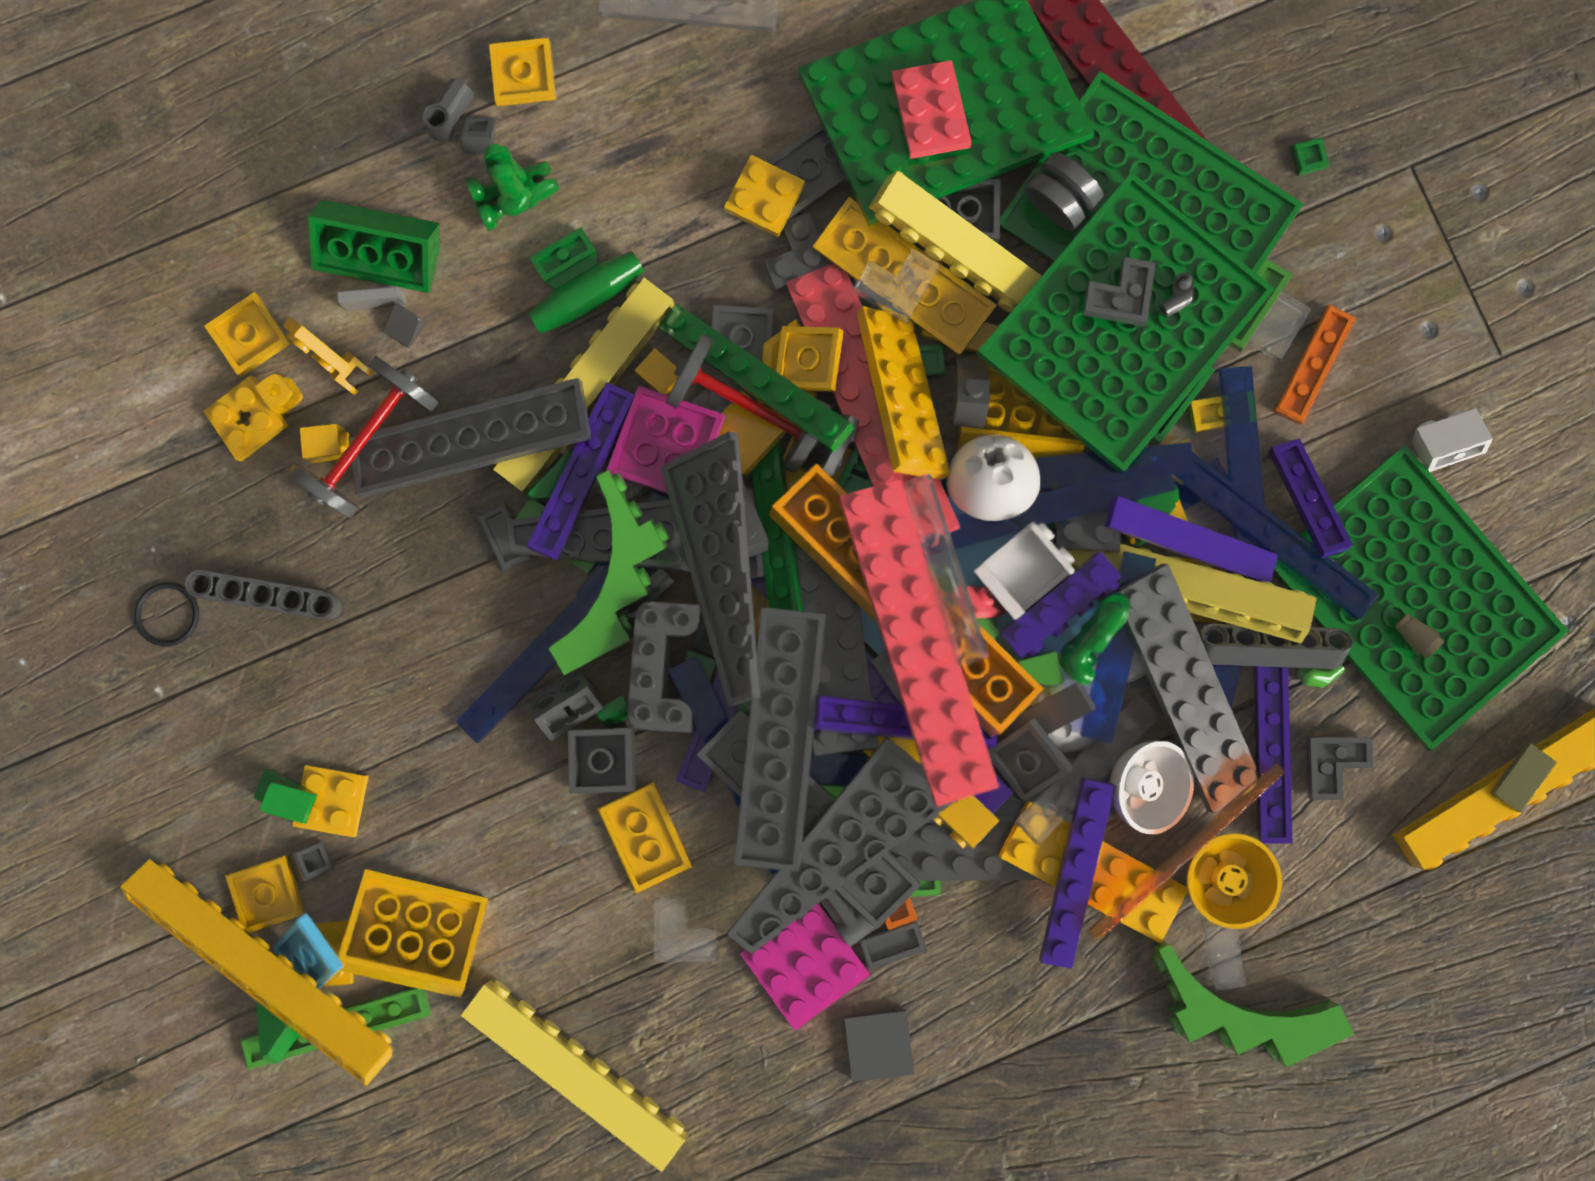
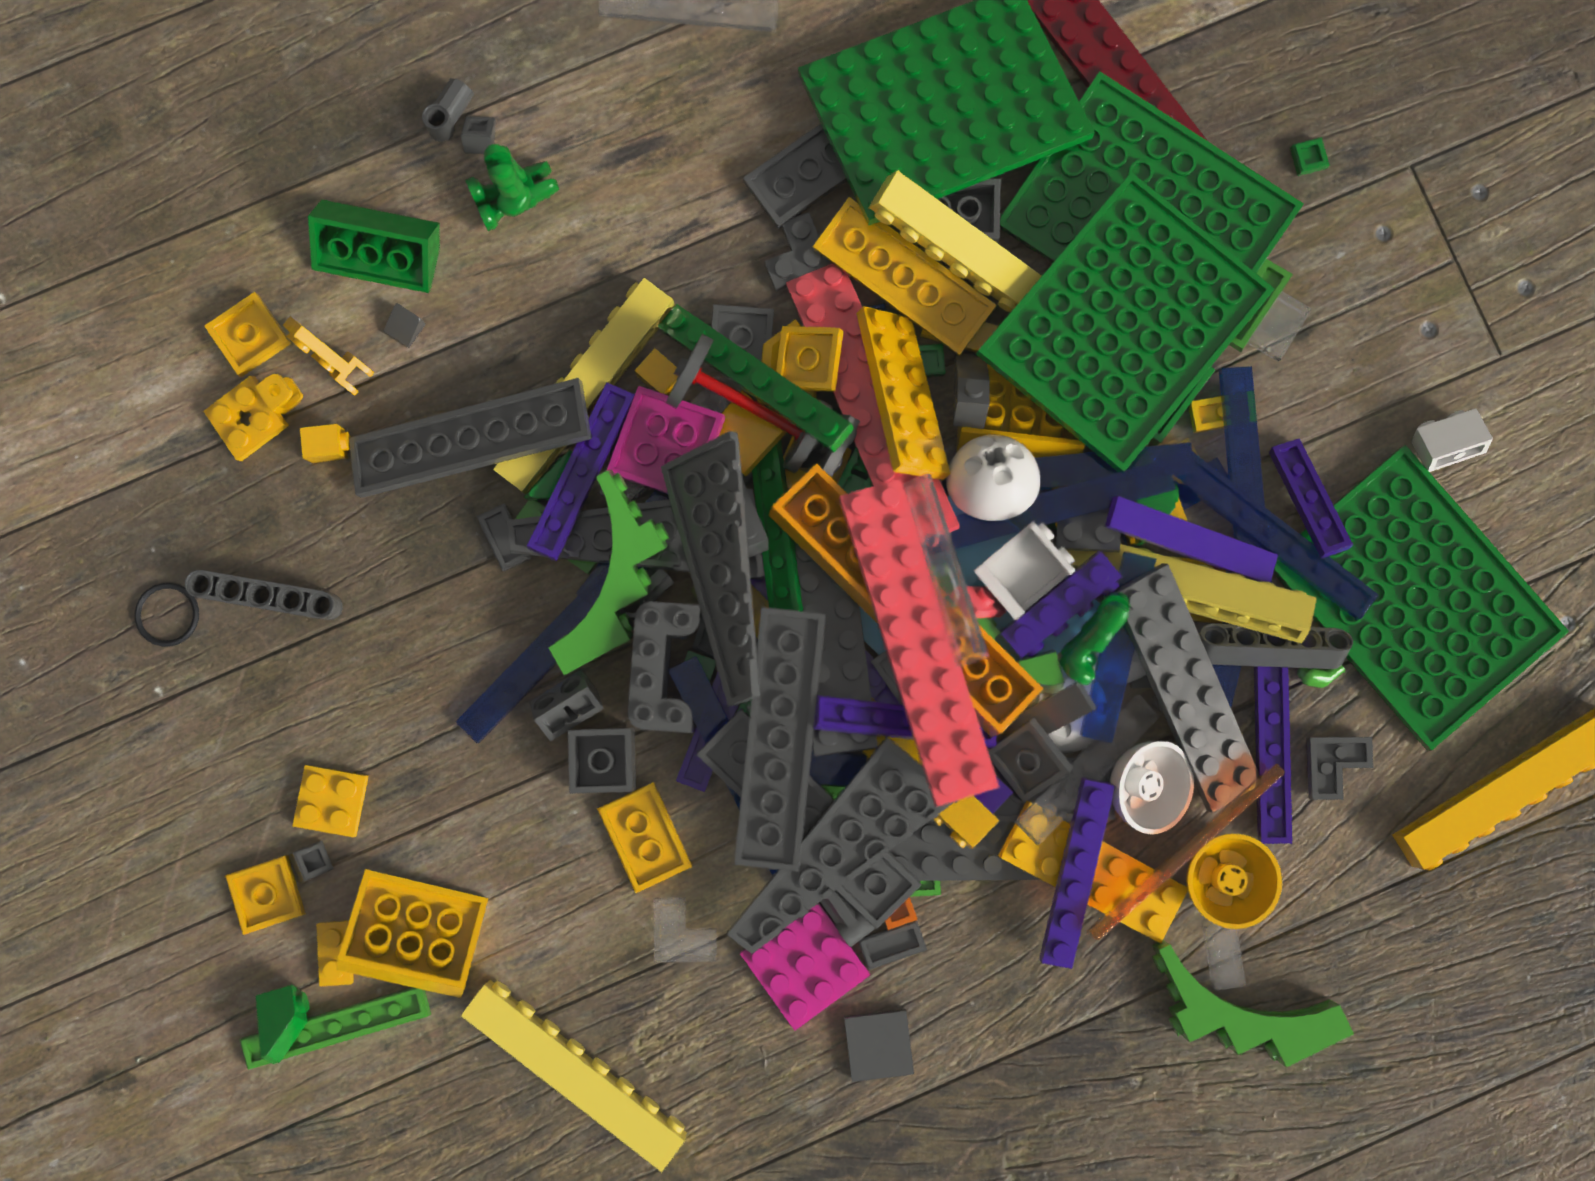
(258, 972): yellow brick -> none
(284, 797): green slope -> none
(308, 951): medium azure tile -> none
(324, 489): dark grey piece -> none
(371, 298): light grey tile -> none
(522, 72): yellow plate -> none
(578, 280): green plate -> none
(614, 712): green tile -> none
(764, 196): yellow plate -> none
(899, 293): clear brick -> none
(931, 109): coral plate -> none
(1063, 191): dark grey wheel -> none
(1128, 300): dark grey plate -> none
(1181, 295): dark grey arm -> none
(1314, 364): orange tile -> none
(1419, 636): dark tan cone -> none
(1523, 777): olive tile -> none

